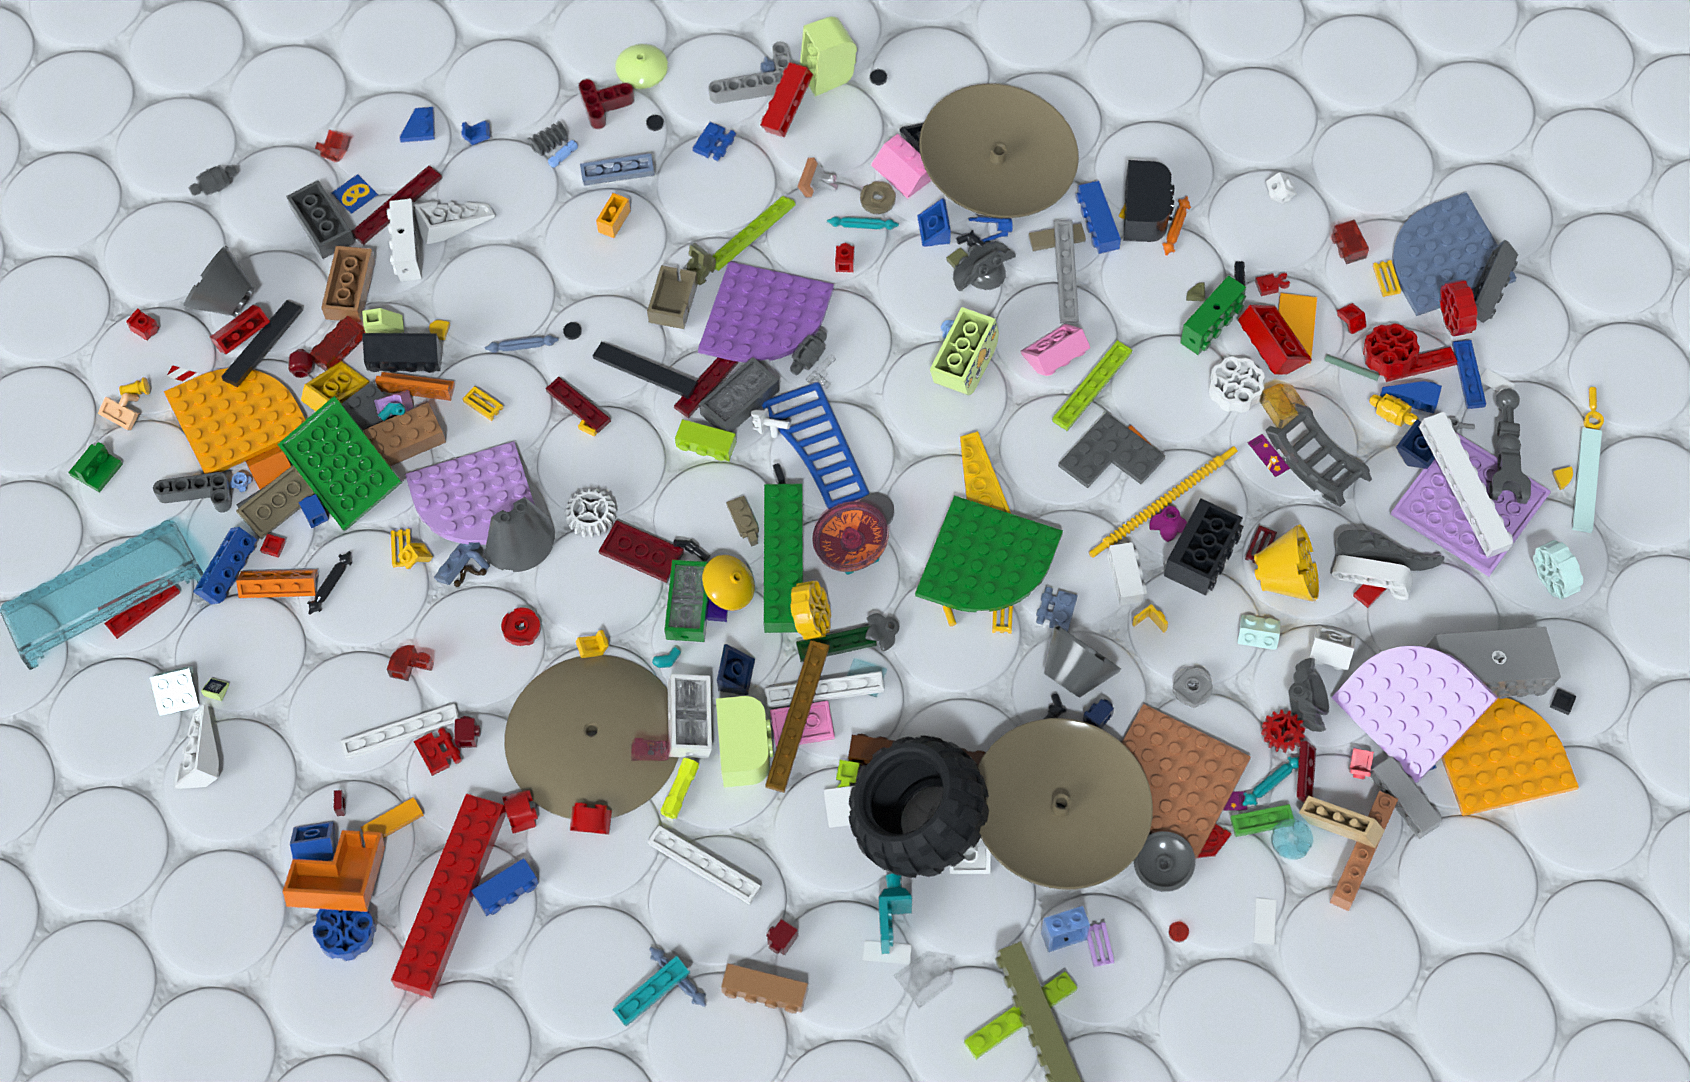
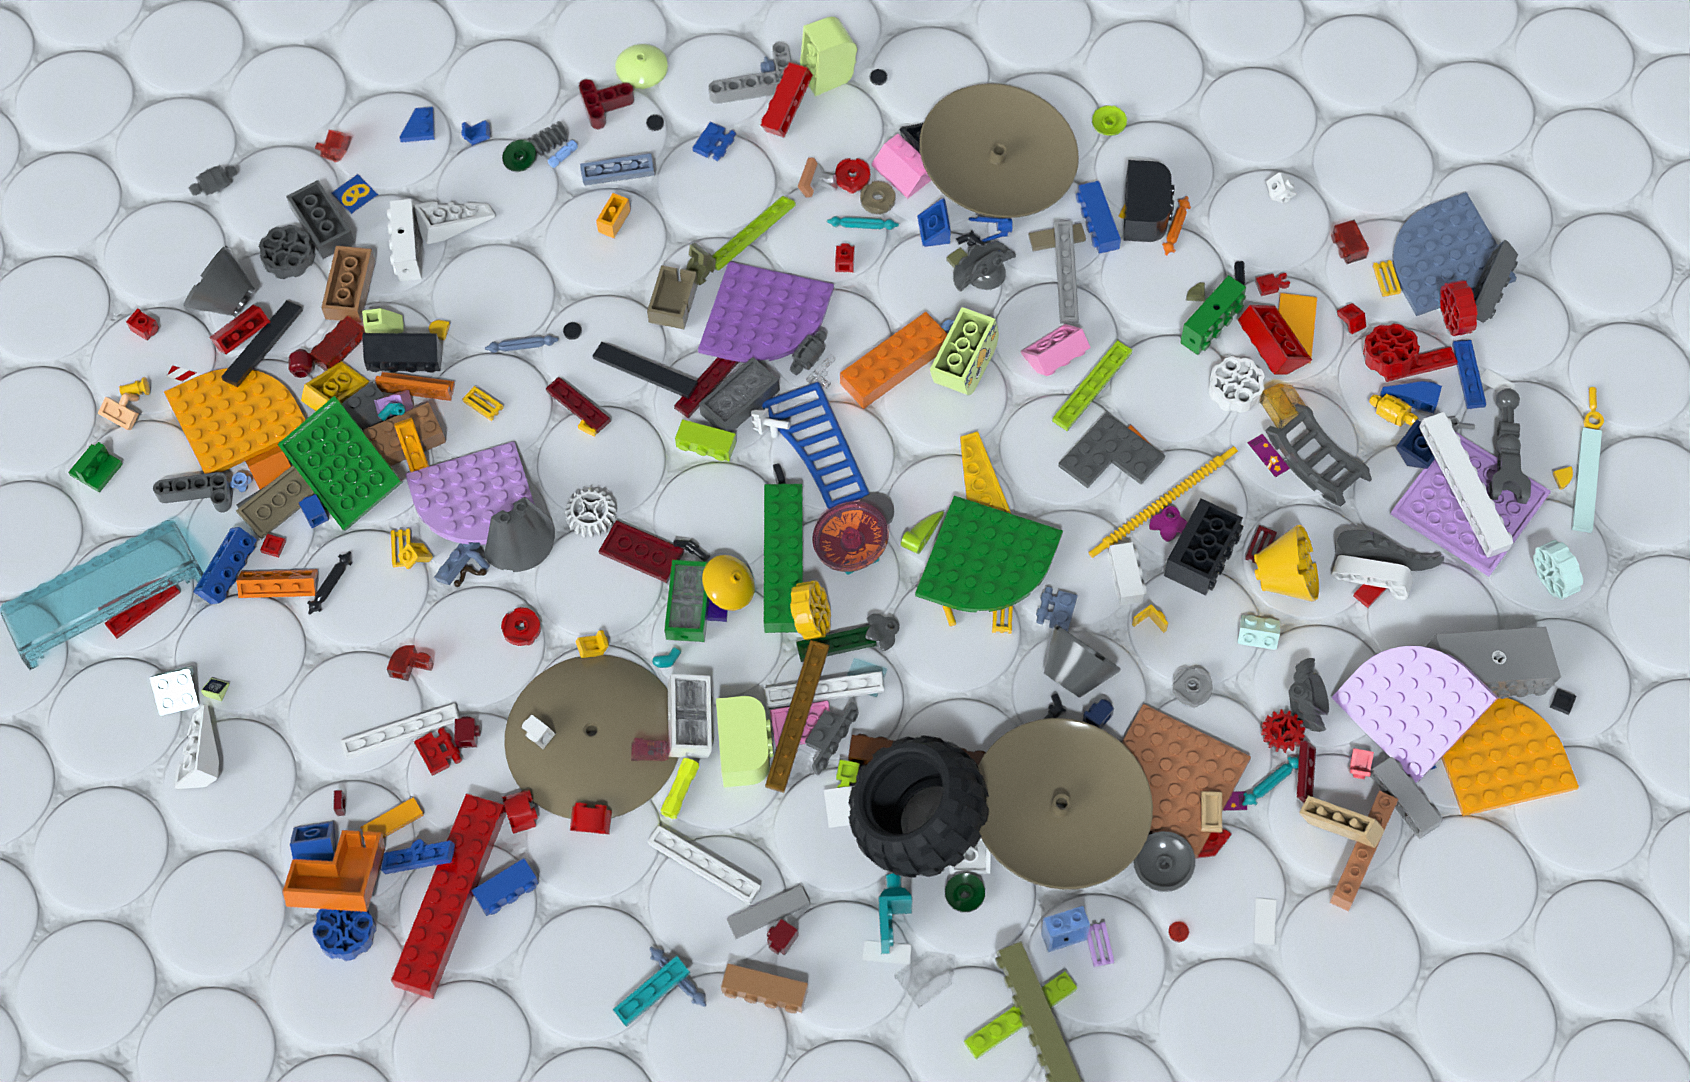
(291, 249): none -> dark grey connector
(411, 445): none -> light orange tile
(412, 190): dark red tile -> none
(418, 856): none -> blue hinge
(515, 151): none -> dark green dish
(537, 731): none -> white brick
(735, 671): dark blue slope -> none
(743, 519): dark tan hinge -> none
(768, 912): none -> light grey tile
(828, 734): none -> dark grey bracket
(856, 183): none -> red plate
(893, 360): none -> orange brick
(918, 537): none -> lime piece
(965, 883): none -> dark green dish
(1111, 115): none -> lime dish
(1211, 811): none -> tan tile
(1259, 820): bright green plate -> none
(1301, 845): clear light blue plate -> none
(1333, 648): white slope -> none
(1351, 367): sand green bar -> none

